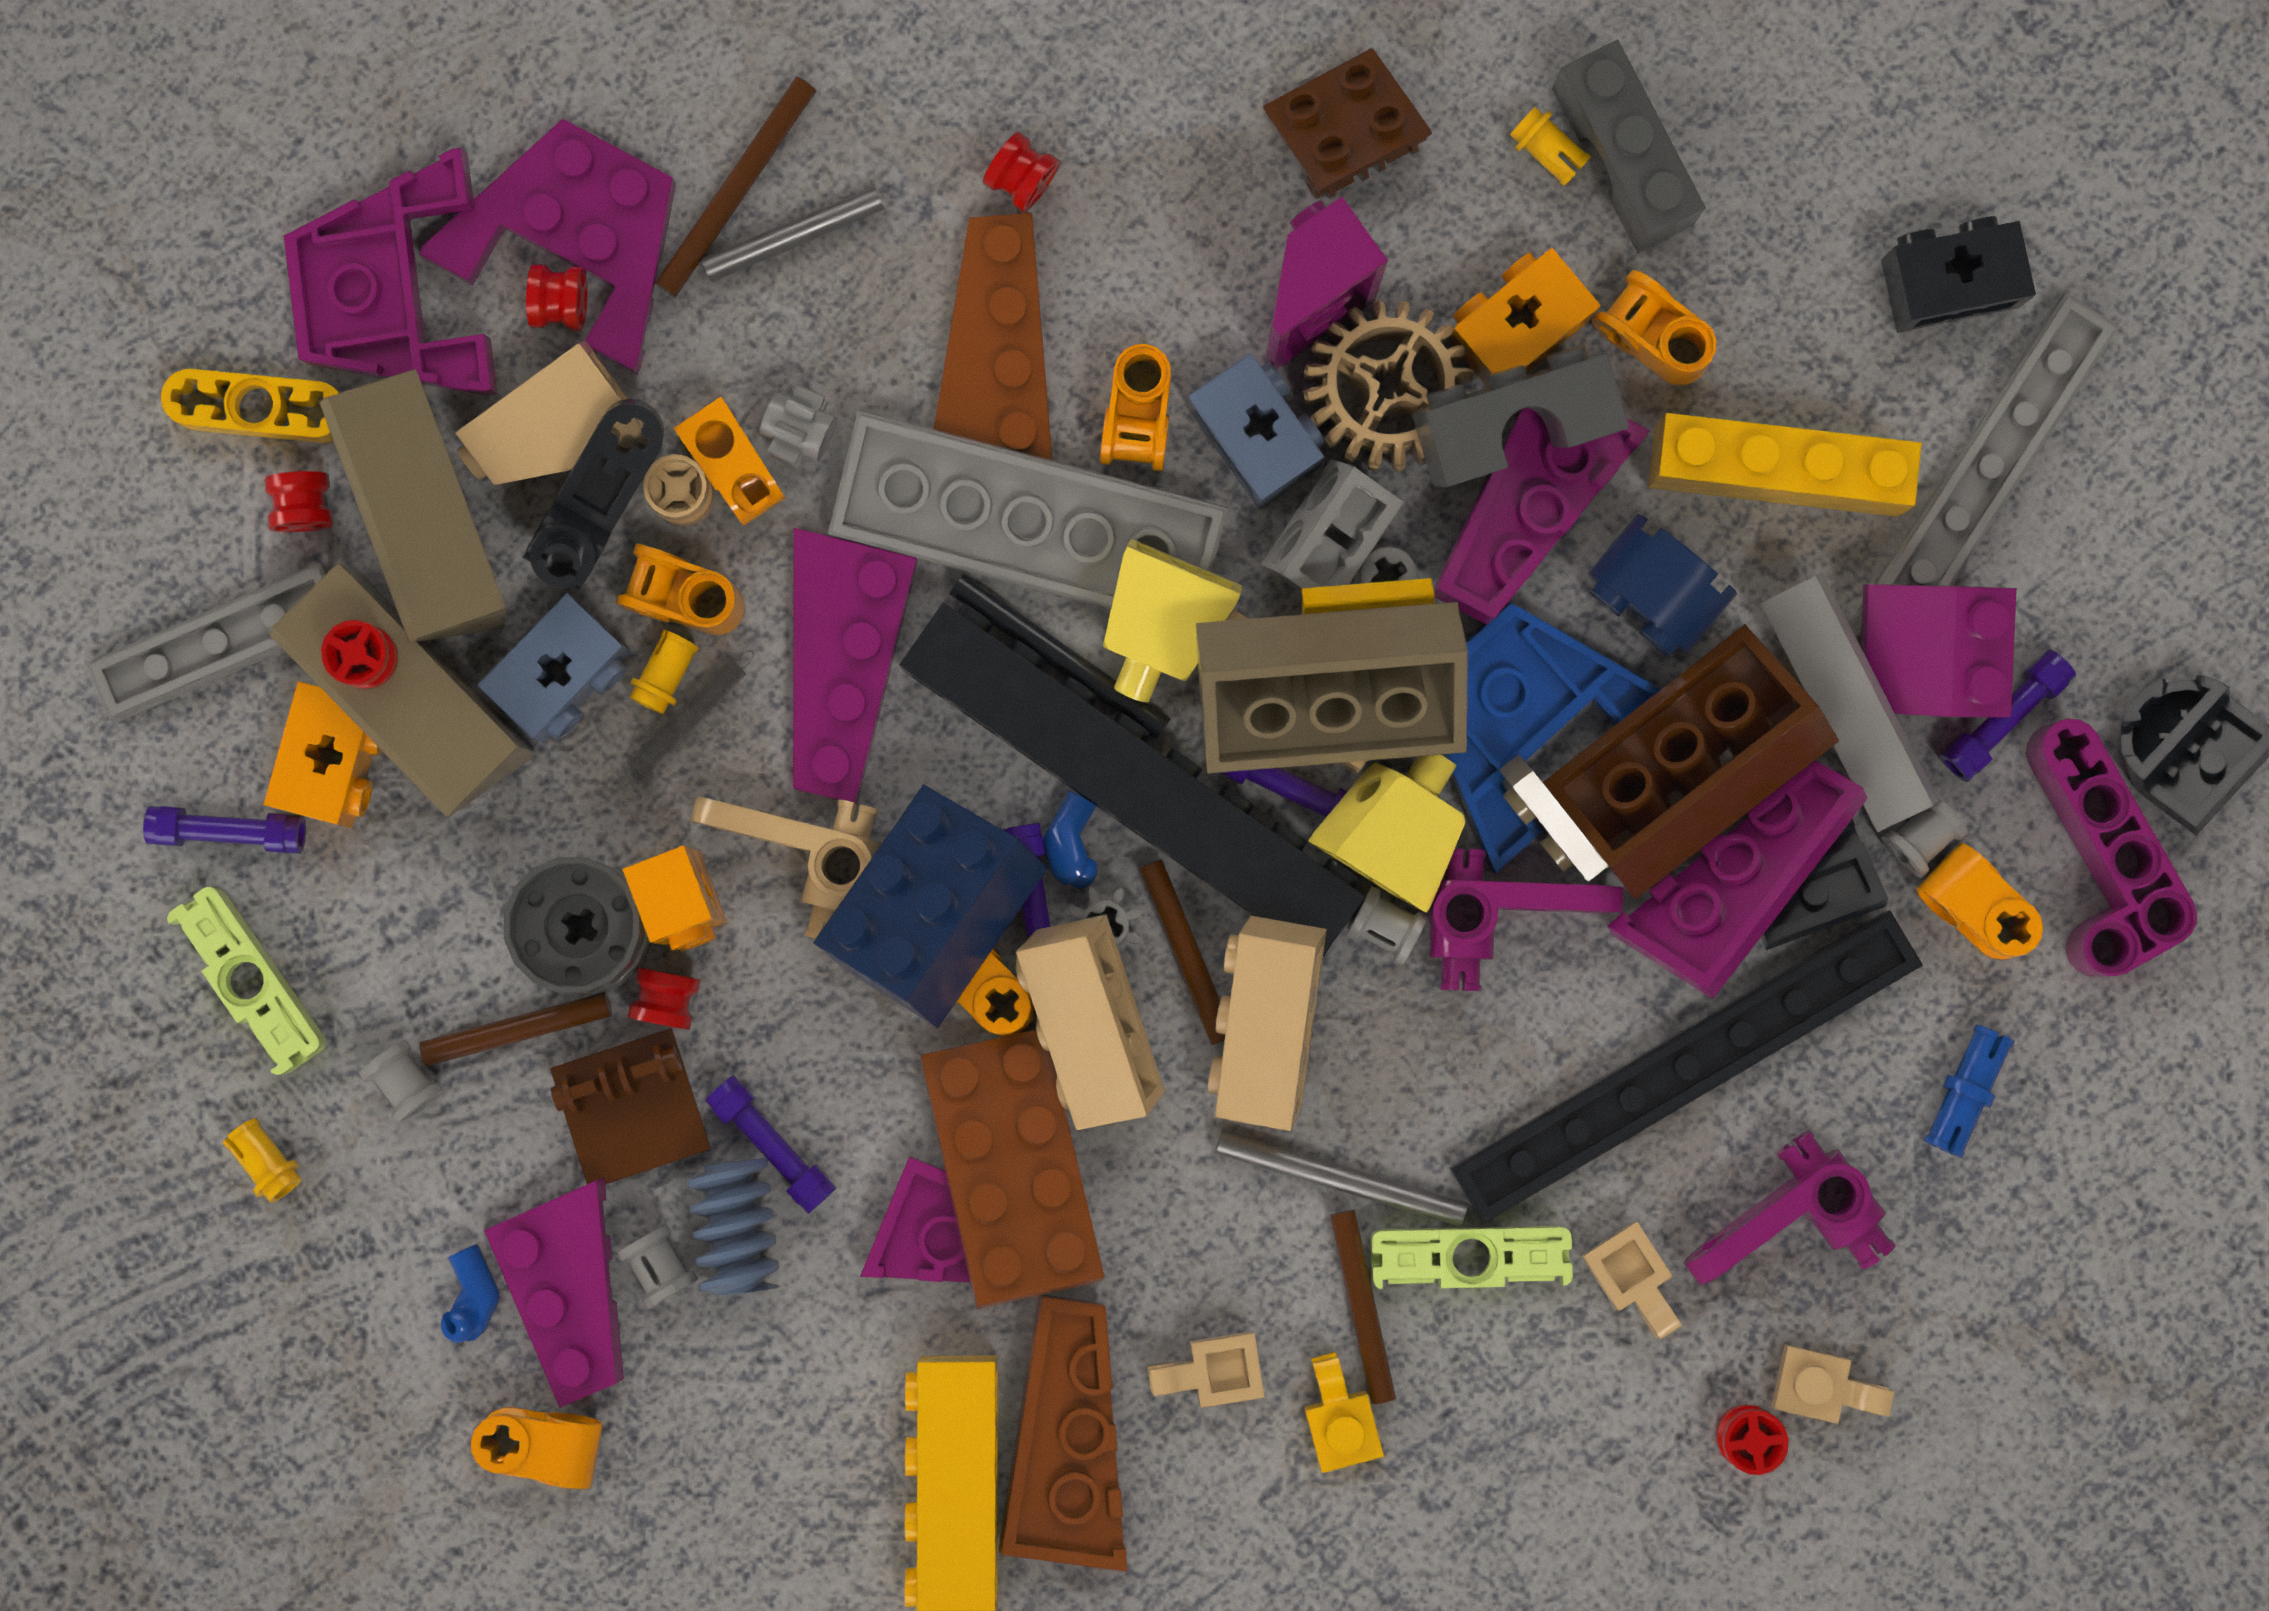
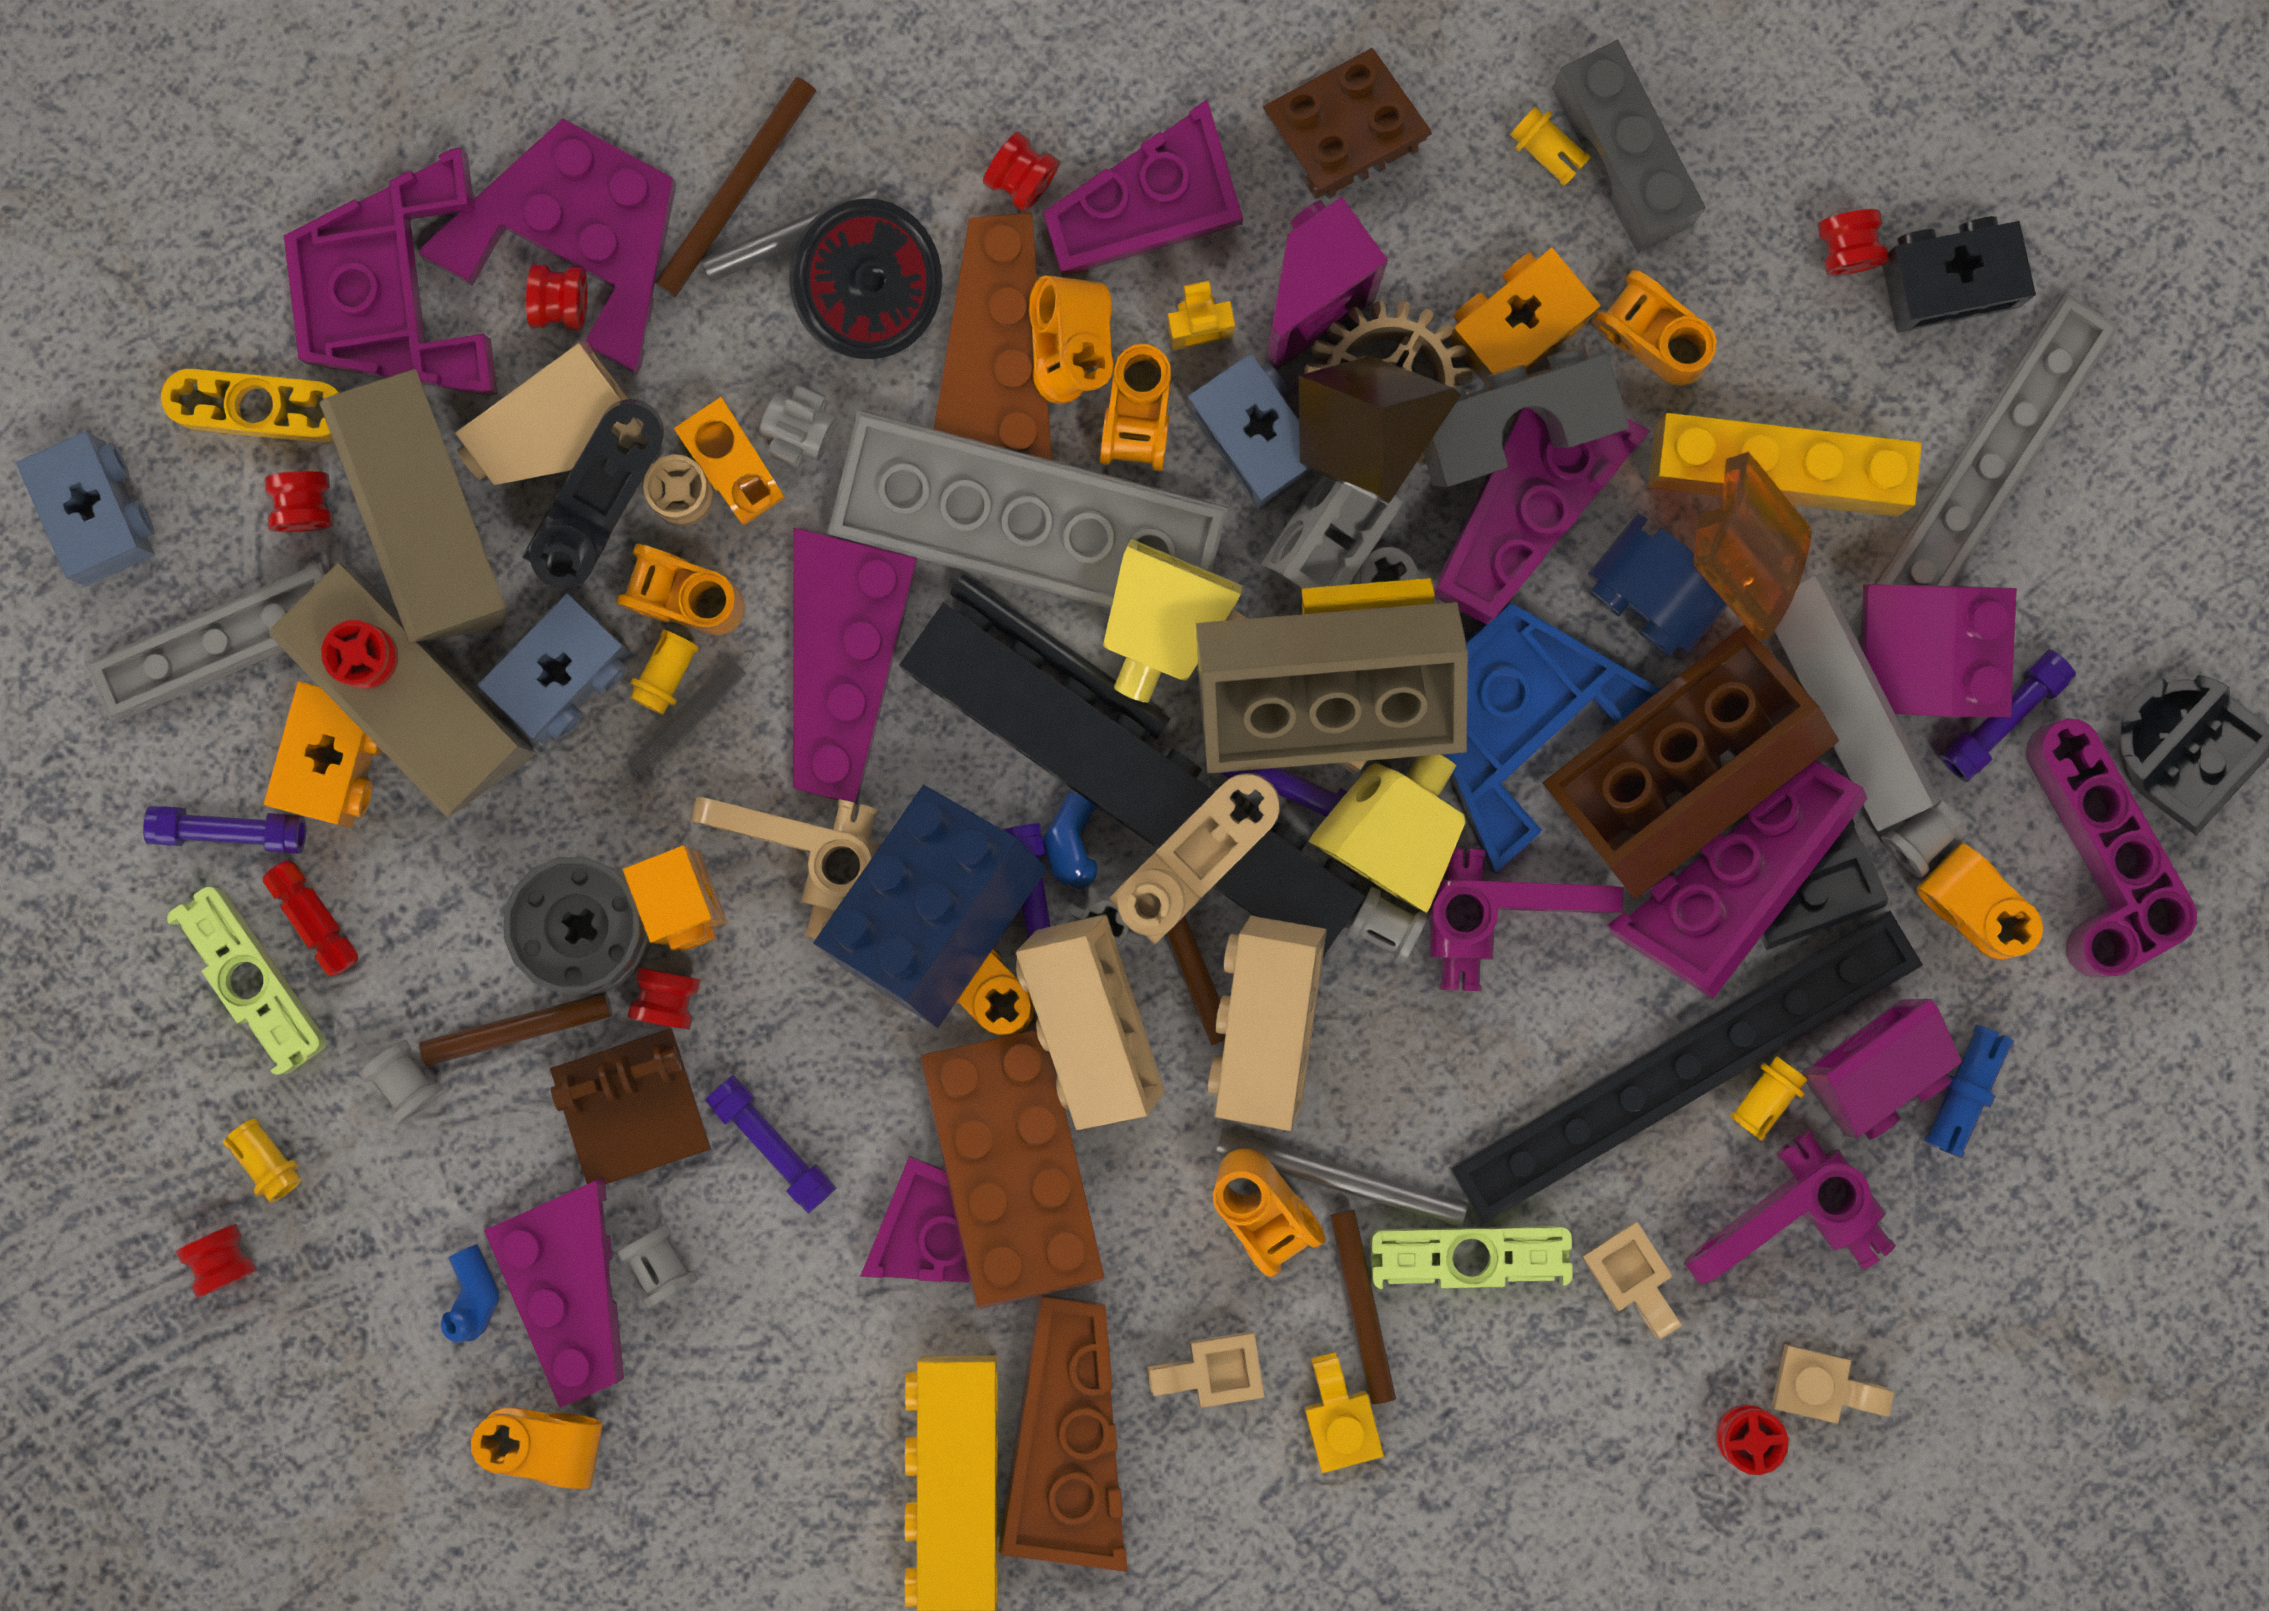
(60, 489): none -> sand blue brick
(216, 1260): none -> red wheel
(310, 918): none -> red axle
(734, 1227): sand blue piece -> none
(865, 278): none -> black shield
(1070, 330): none -> light orange piece
(1150, 200): none -> magenta wing
(1194, 858): none -> tan piece
(1200, 318): none -> yellow plate
(1270, 1222): none -> light orange piece
(1369, 422): none -> dark brown slope
(1533, 800): plate -> none
(1753, 546): none -> clear orange slope
(1769, 1098): none -> yellow pin
(1853, 242): none -> red wheel
(1884, 1067): none -> magenta slope

